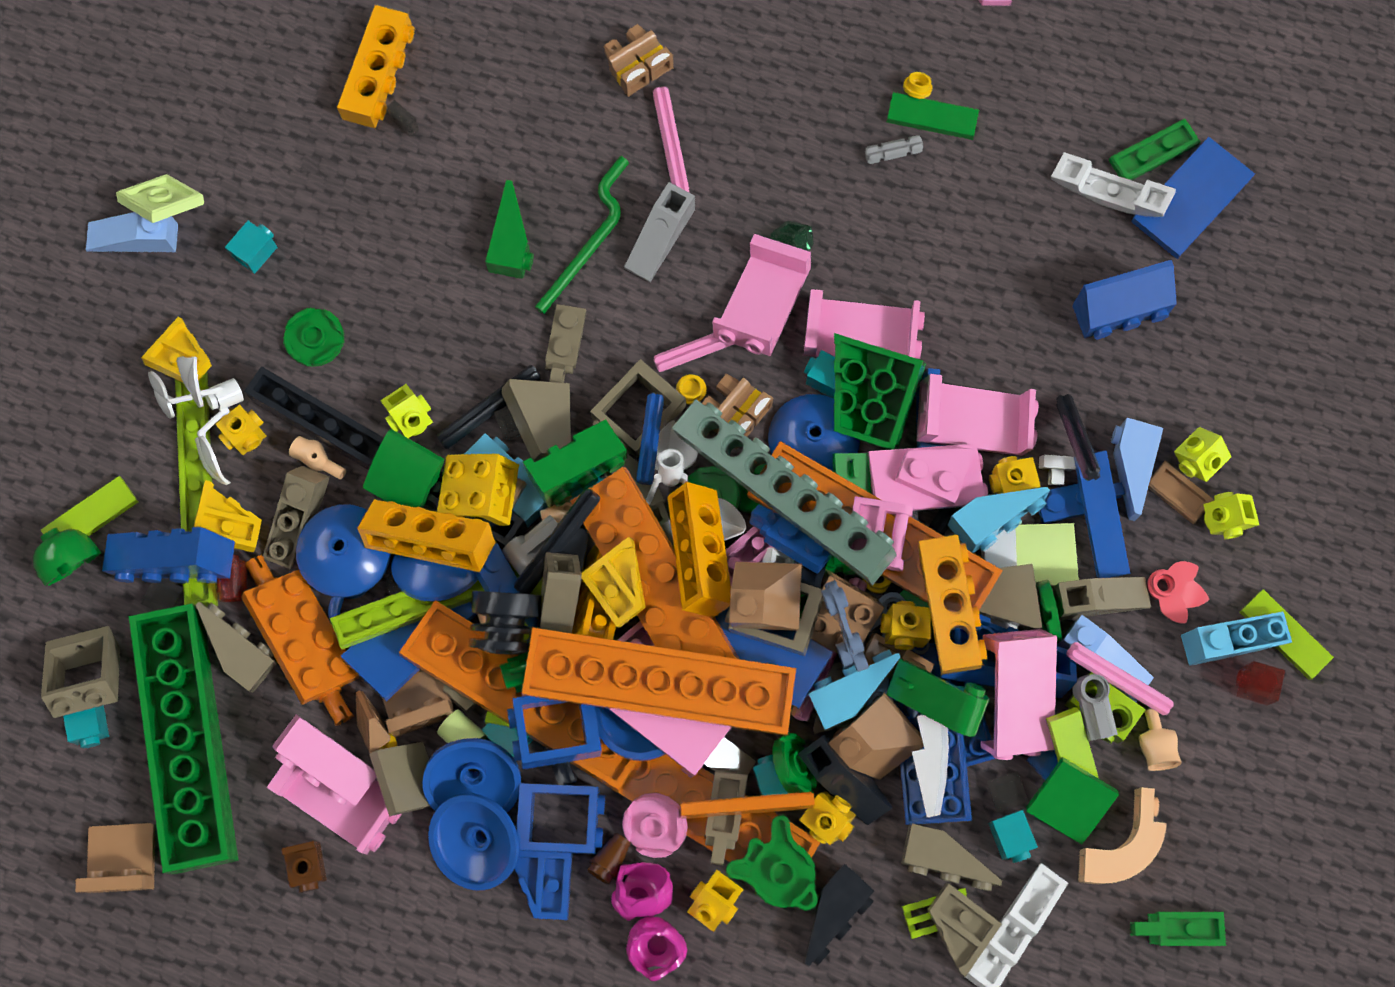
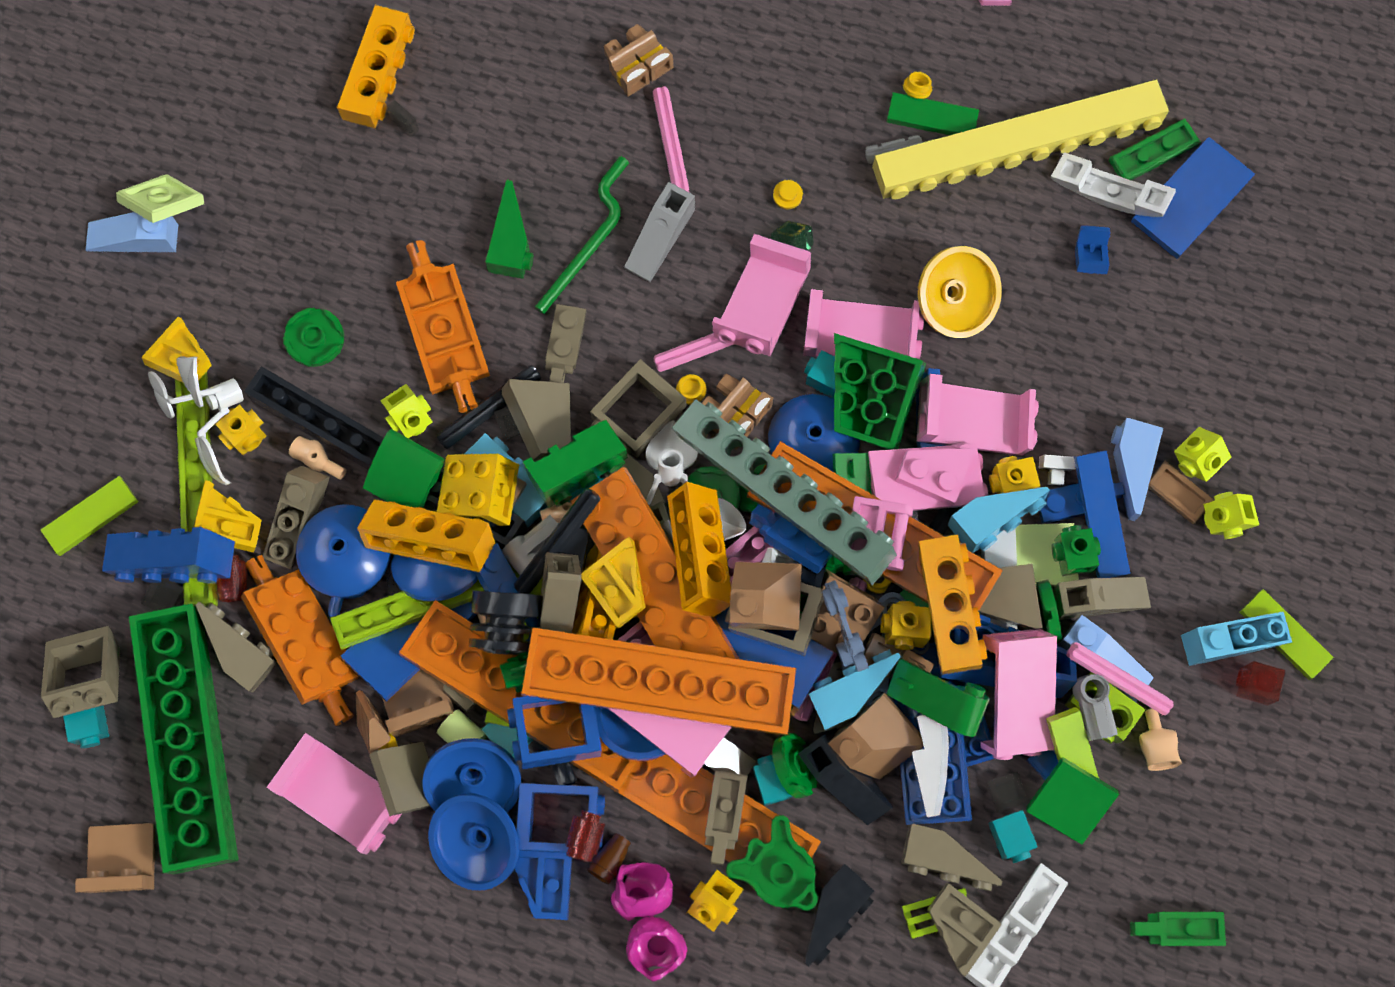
(62, 554): green cylinder -> none
(252, 246): teal brick -> none
(312, 855): reddish brown brick -> none
(324, 761): bright pink brick -> none
(442, 327): none -> orange plate
(584, 836): none -> clear red brick
(650, 439): blue axle -> none
(654, 825): bright pink tile -> none
(747, 805): orange tile -> none
(787, 194): none -> yellow plate
(818, 818): yellow brick -> none
(974, 292): none -> yellow dish
(1020, 139): none -> light yellow brick
(1076, 550): none -> green brick
(1078, 437): black axle -> none
(1092, 250): none -> blue bracket
(1126, 300): slope -> none
(1135, 854): light nougat arch -> none
(1181, 590): coral plate -> none

